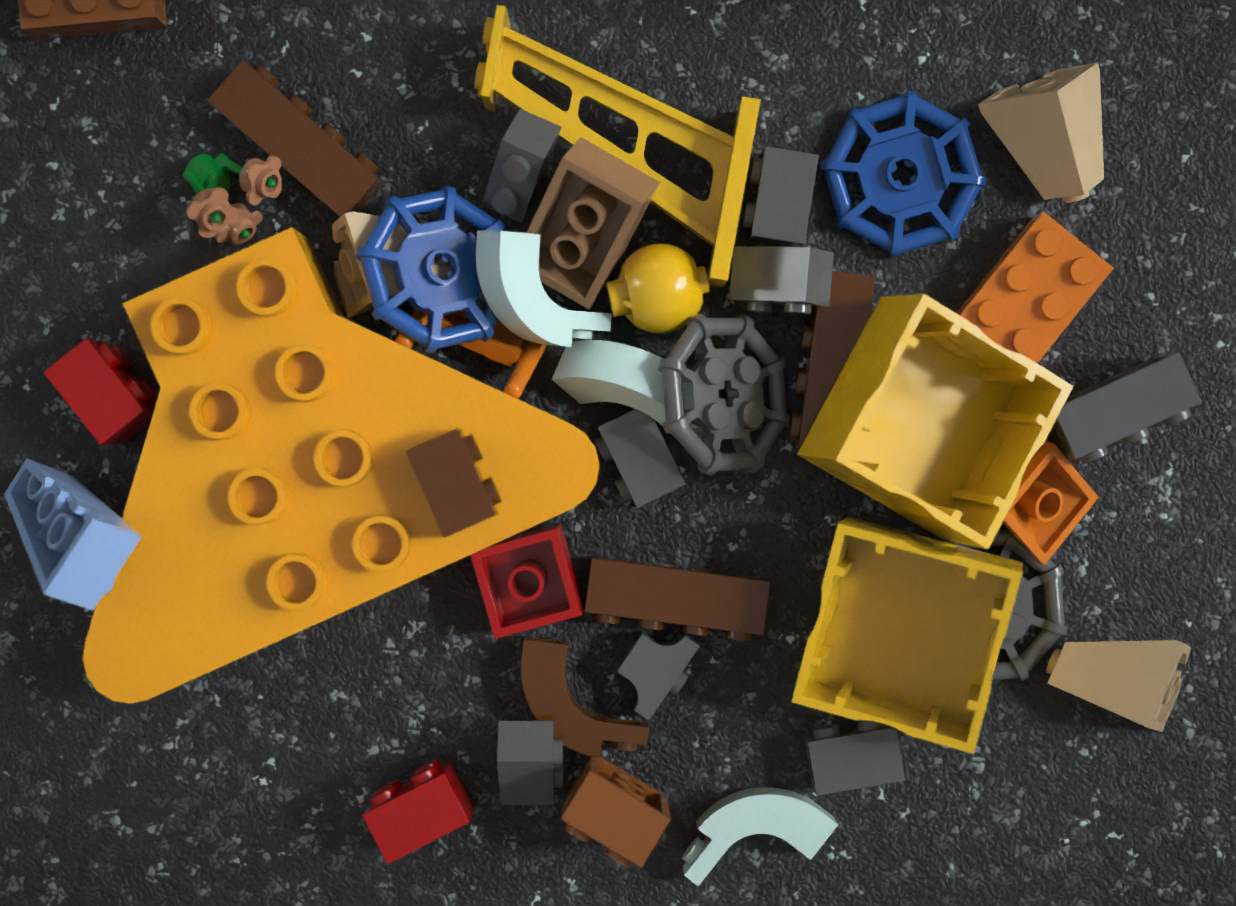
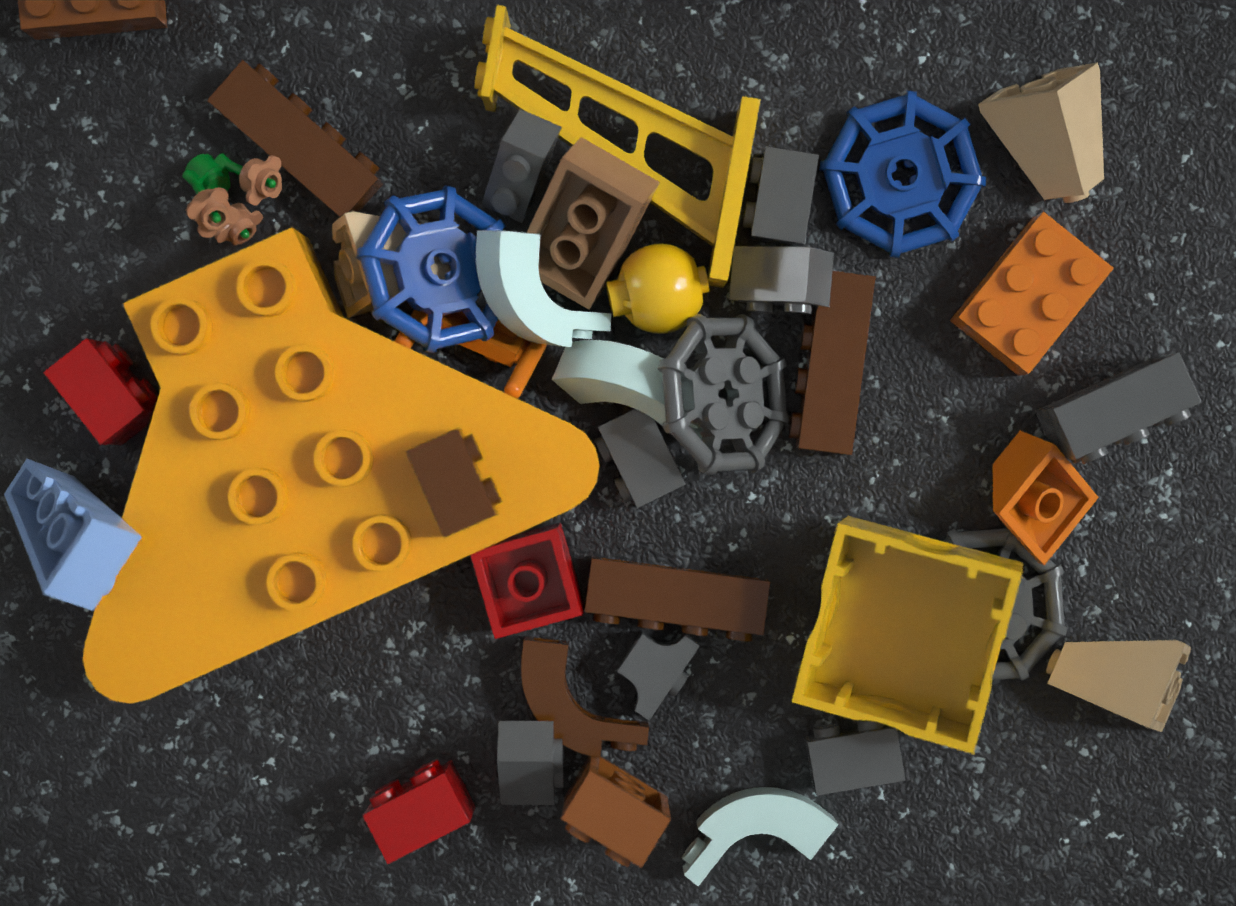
(935, 419): yellow tile -> none

